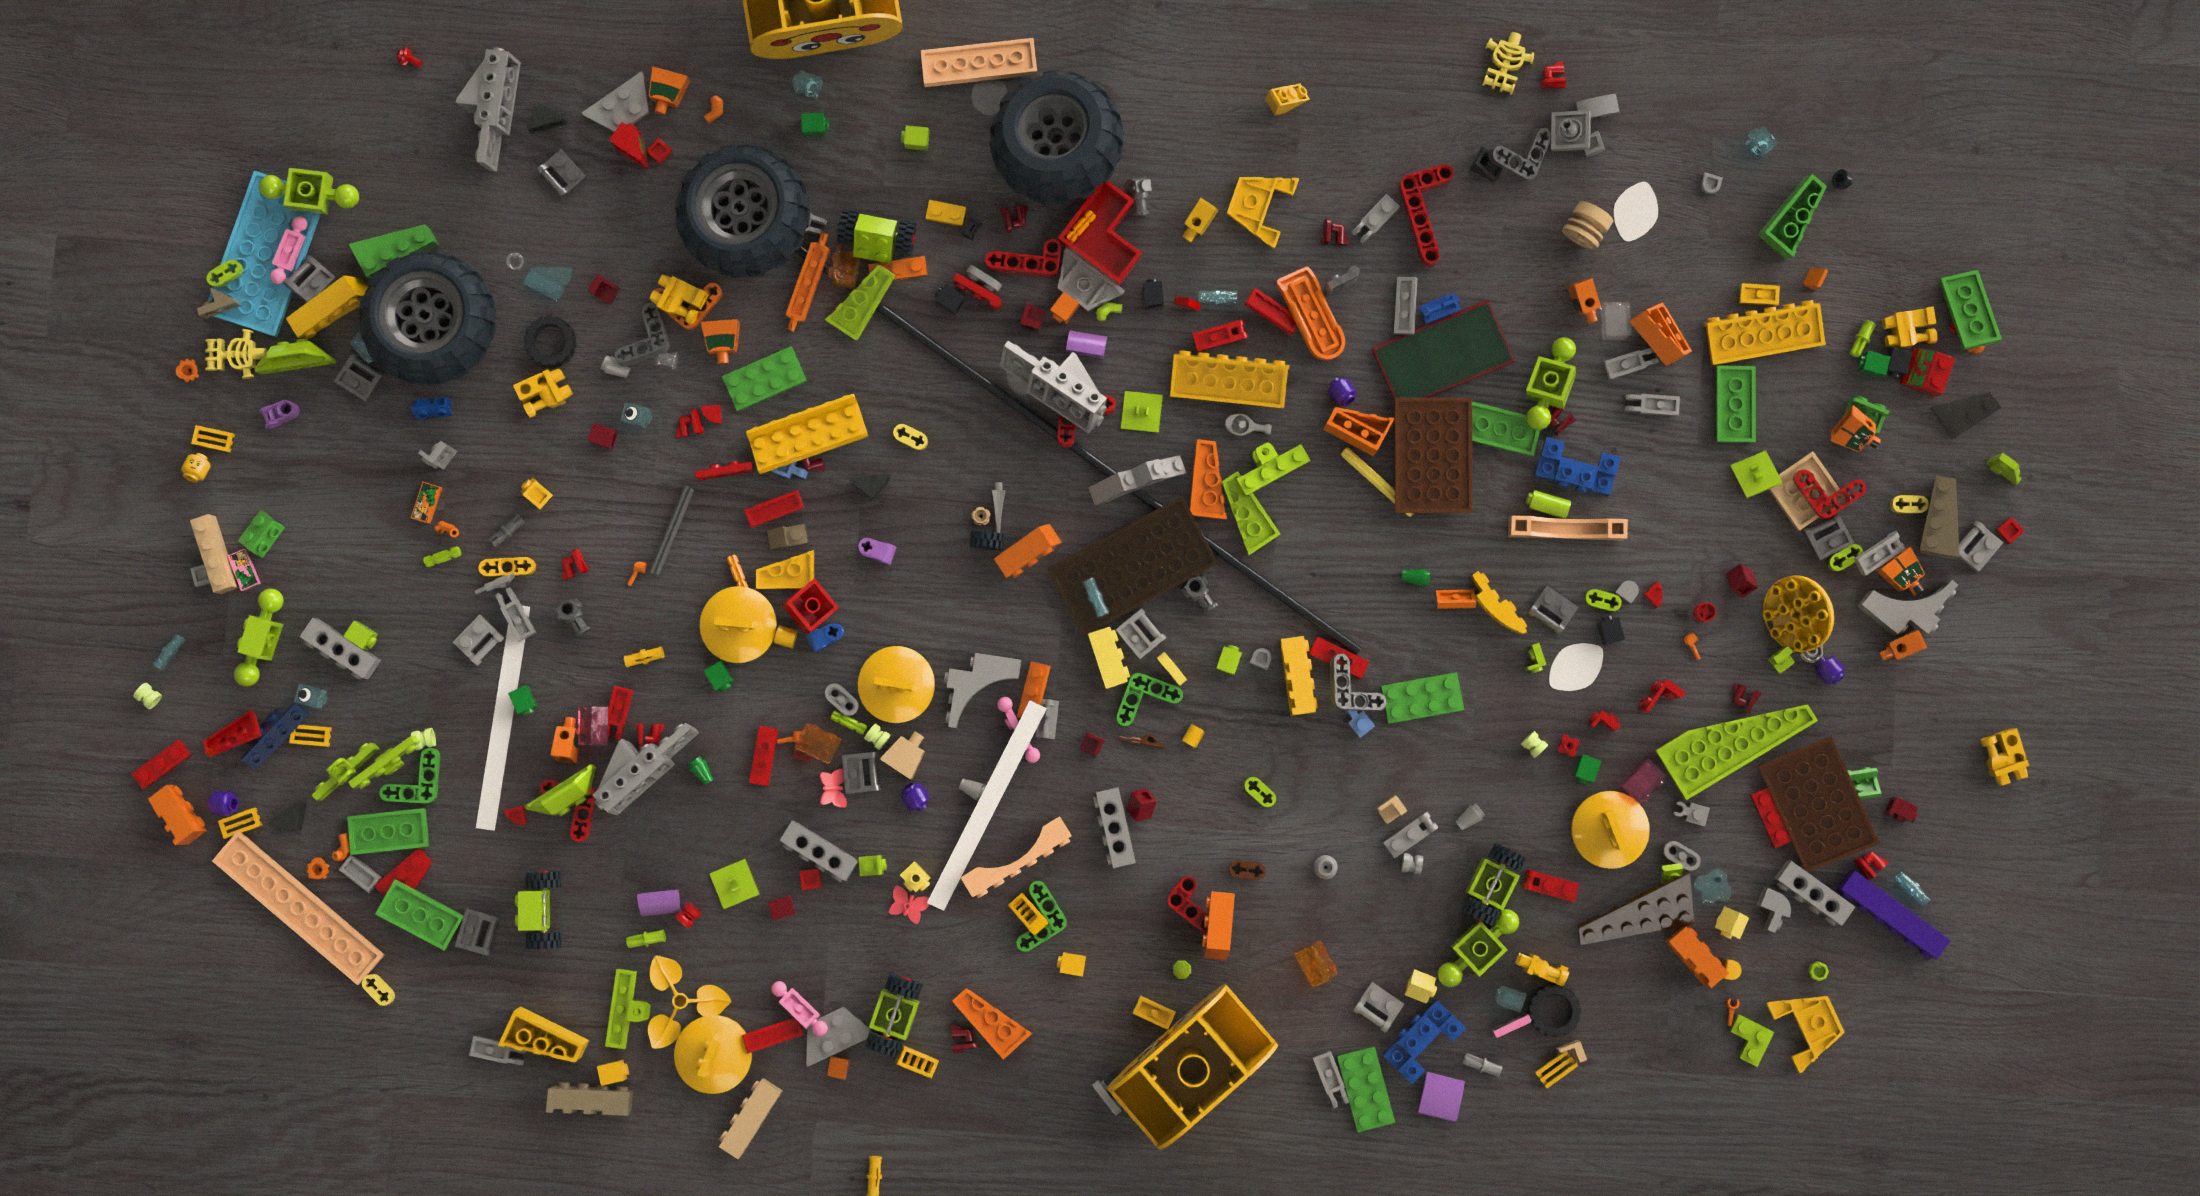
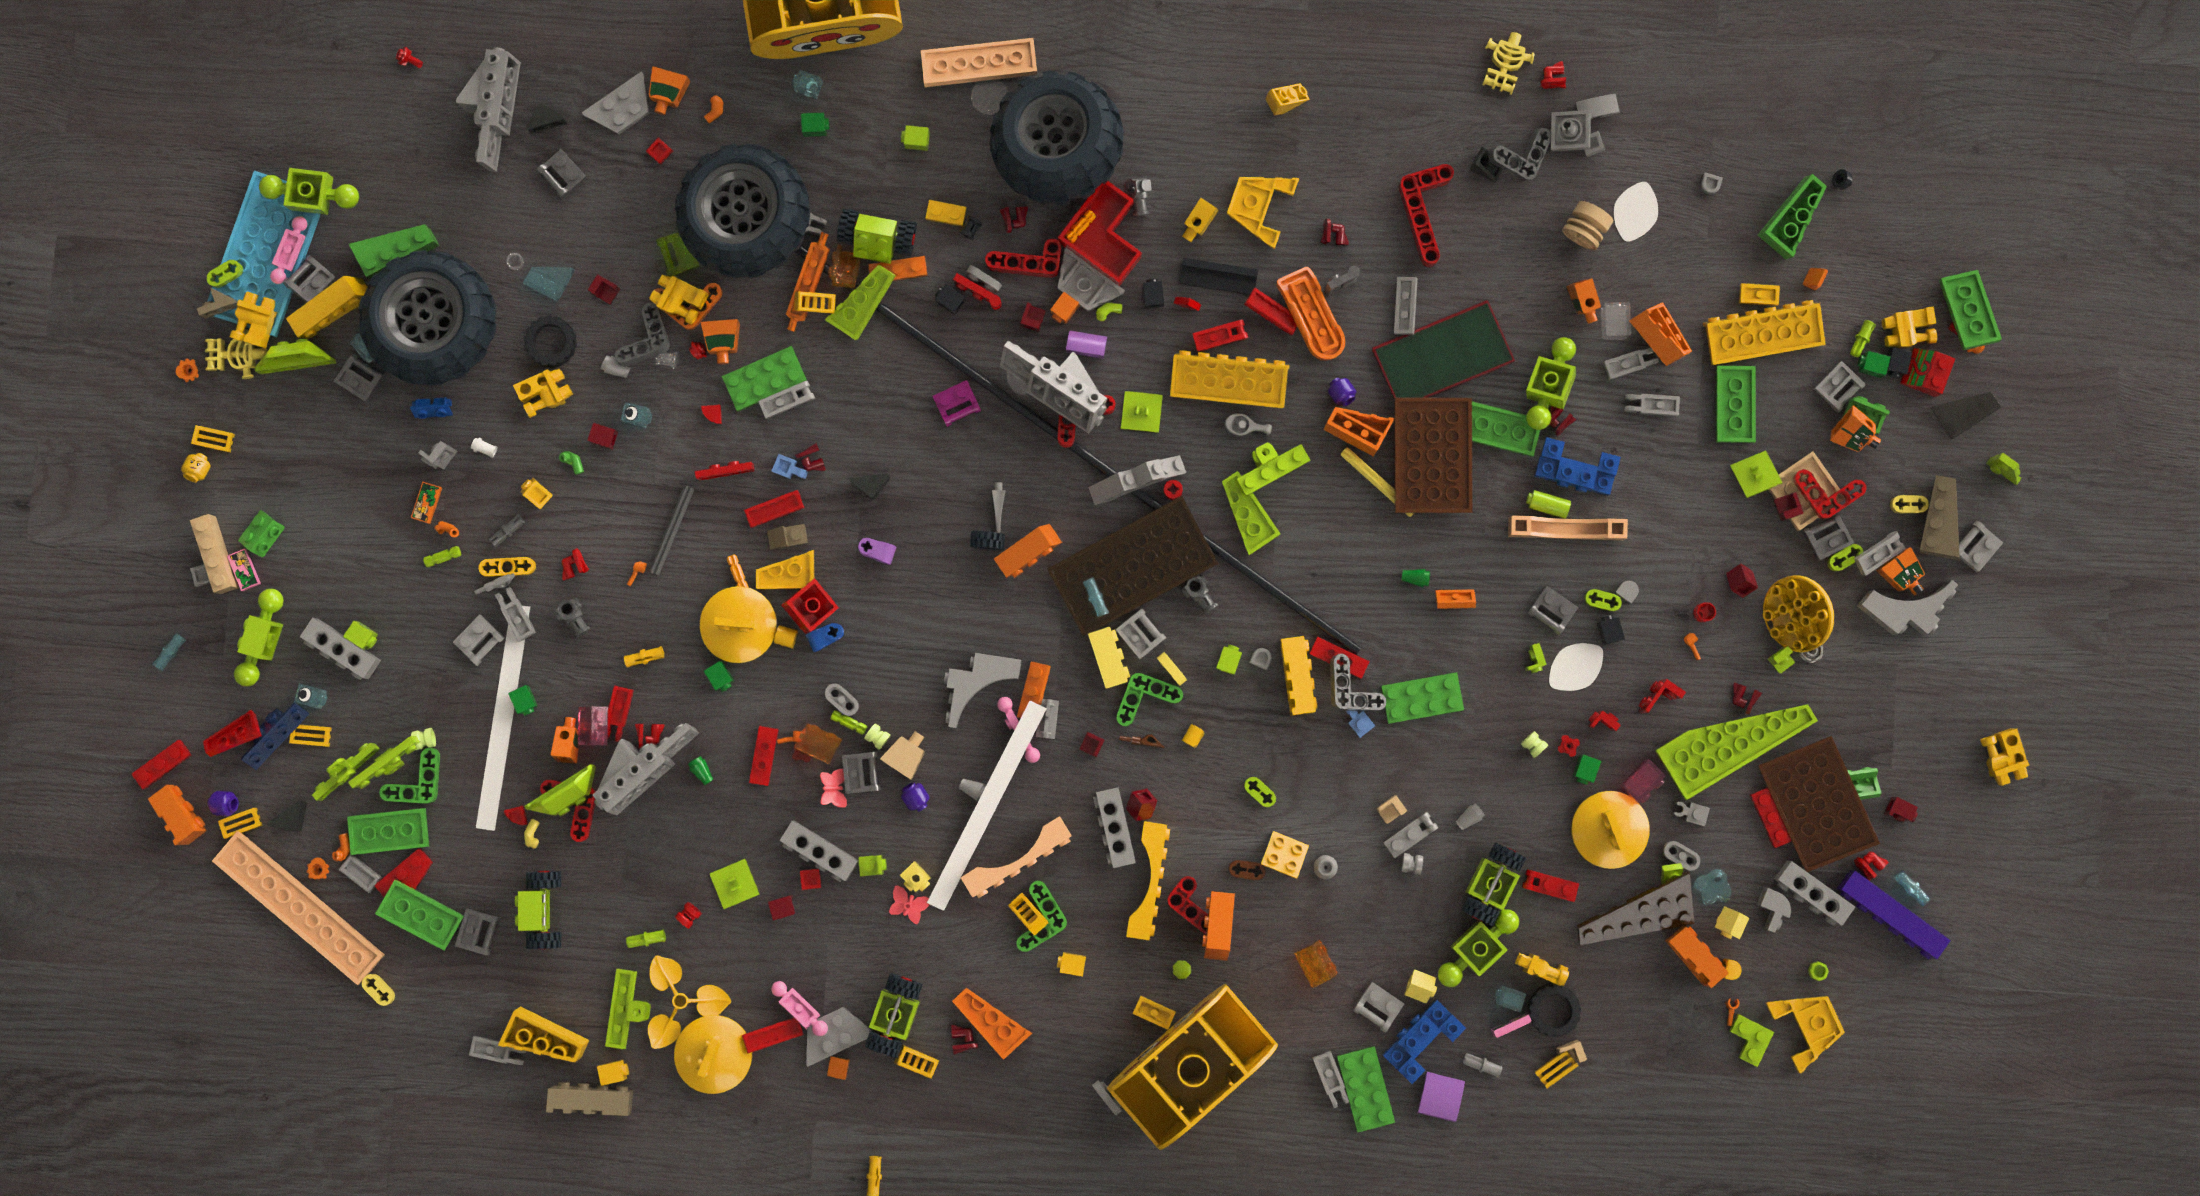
(147, 696): yellowish green wheel -> none
(259, 317): none -> yellow hips
(275, 414): medium lavender piece -> none
(483, 447): none -> white pin
(530, 841): none -> light yellow arm
(572, 459): none -> bright green arm
(630, 143): red slope -> none
(659, 902): medium lavender brick -> none
(683, 422): red piece -> none
(684, 257): none -> clear neon green plate
(698, 350): none -> red plate
(750, 1118): tan brick -> none
(786, 400): none -> light grey plate
(798, 302): none -> yellow slope
(807, 433): yellow bracket -> none
(896, 684): yellow bracket -> none
(913, 433): light yellow beam -> none
(955, 397): none -> magenta plate
(981, 511): tan plate -> none
(1140, 921): none -> yellow arch
(1171, 492): none -> red wheel
(1206, 488): orange wing -> none
(1217, 296): clear light blue pin -> none
(1218, 276): none -> black panel
(1284, 855): none -> yellow hinge
(1377, 217): light grey hinge -> none
(1440, 307): blue hinge -> none
(1501, 612): yellow slope -> none
(1654, 594): red tile -> none
(1761, 142): clear light blue brick -> none
(1788, 506): none -> dark red panel
(1830, 670): dark purple head -> none
(1835, 382): none -> light grey plate
(1911, 643): orange torso -> none
(2009, 530): red tile -> none

